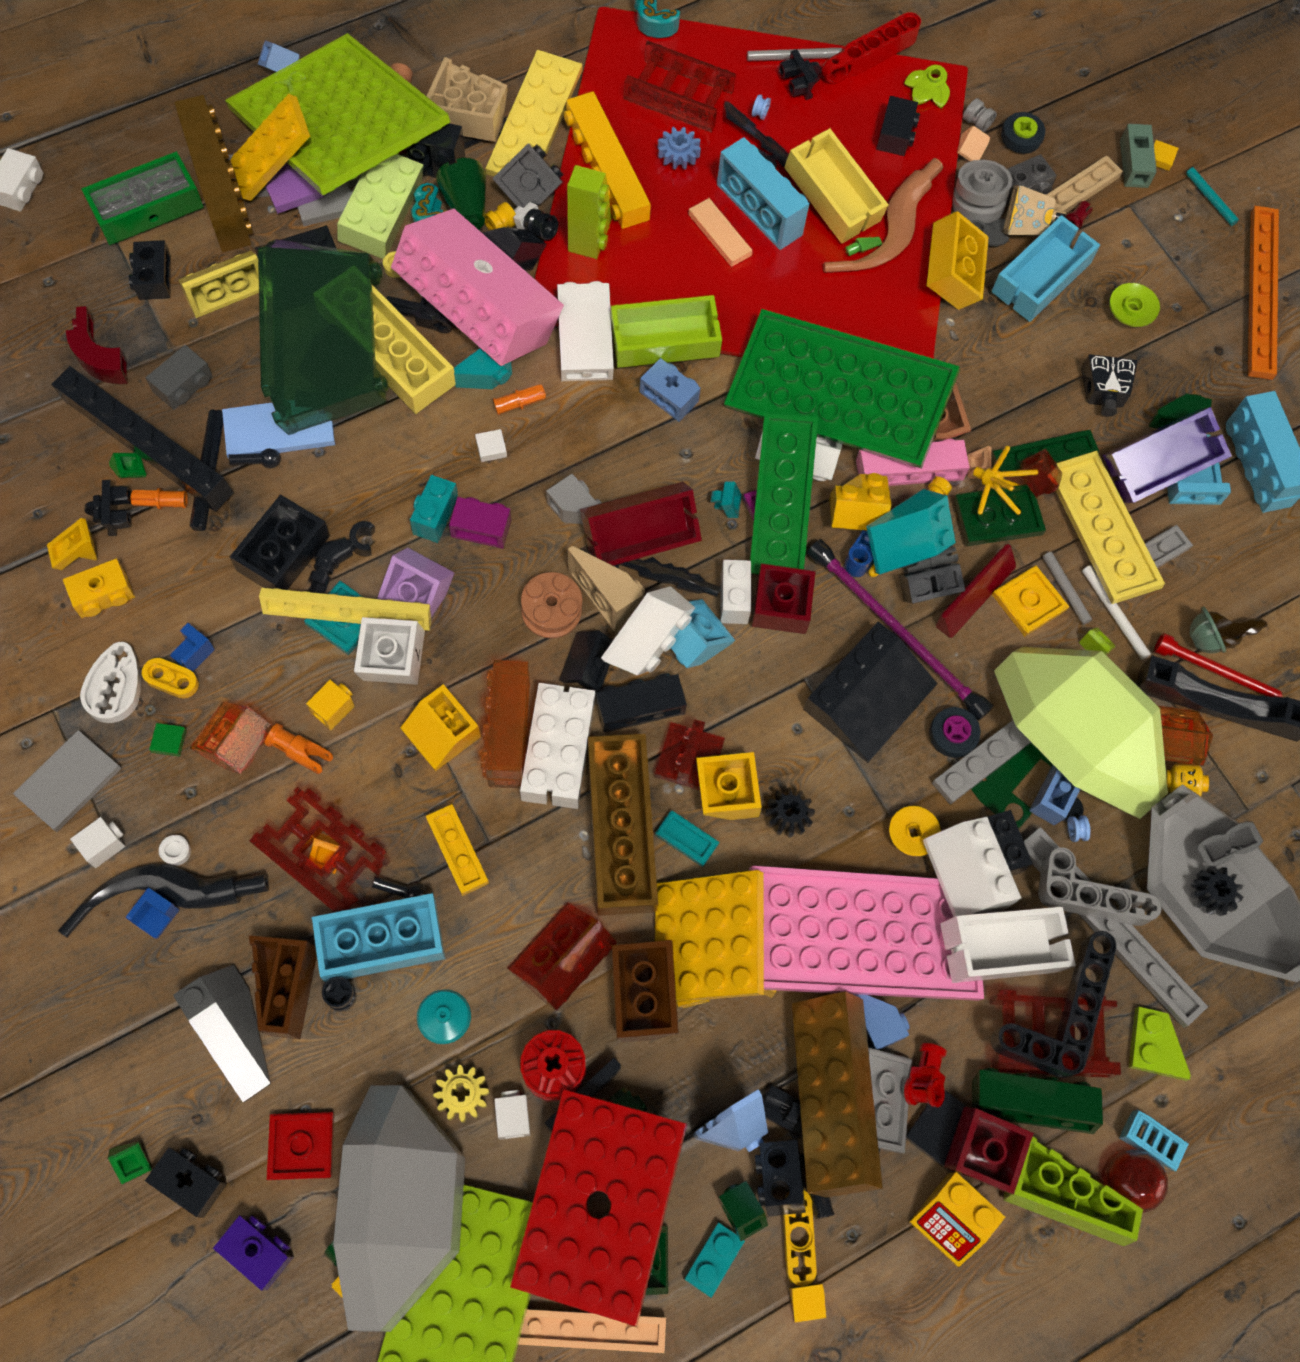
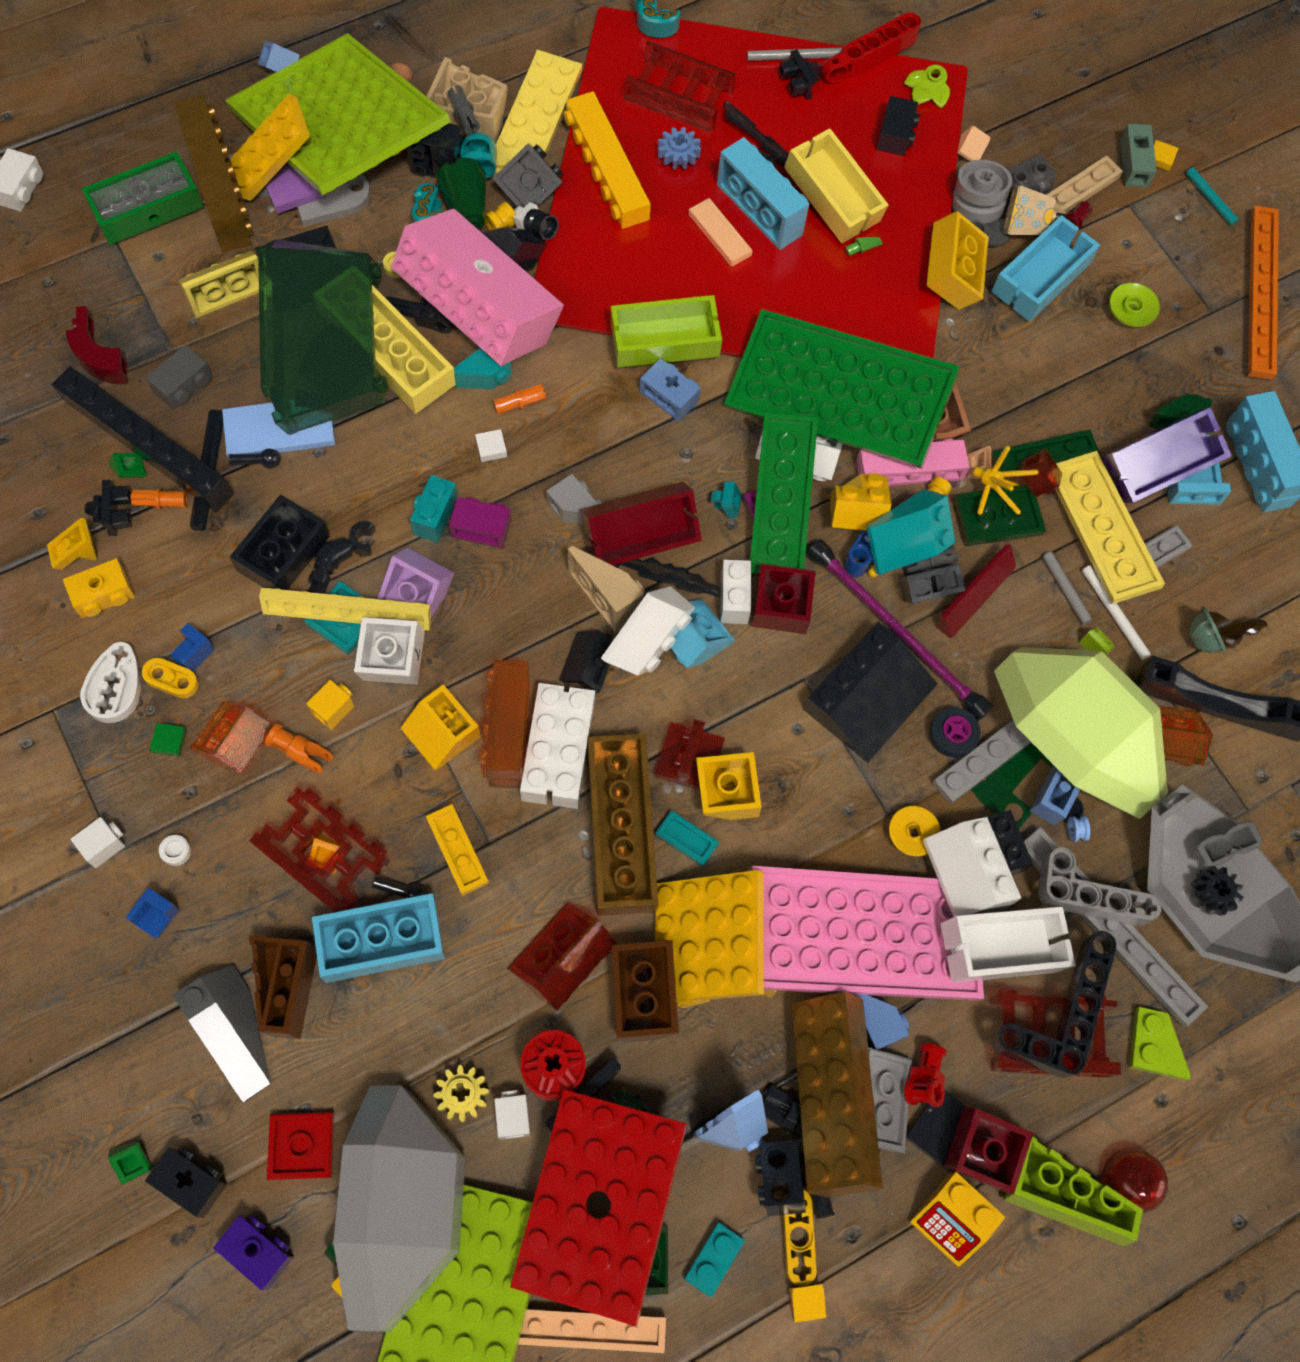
(67, 781): light grey tile -> none
(150, 270): black brick -> none
(175, 886): black animal -> none
(335, 990): black wheel -> none
(380, 205): yellowish green brick -> none
(443, 1016): teal piece -> none
(463, 109): none -> dark grey pin
(483, 149): none -> teal helmet
(551, 605): nougat wheel -> none
(585, 332): white panel -> none
(588, 212): lime wedge -> none
(640, 702): black brick -> none
(743, 1210): dark green brick -> none
(761, 107): light blue bush -> none
(798, 819): black gear -> none
(901, 220): nougat animal -> none
(979, 115): light grey wheel -> none
(1023, 132): black wheel -> none
(1030, 600): yellow tile -> none
(1038, 1101): dark green brick -> none
(1108, 381): black torso -> none
(1132, 1127): medium azure slope -> none
(1168, 646): red piece -> none
(1188, 775): yellow head -> none

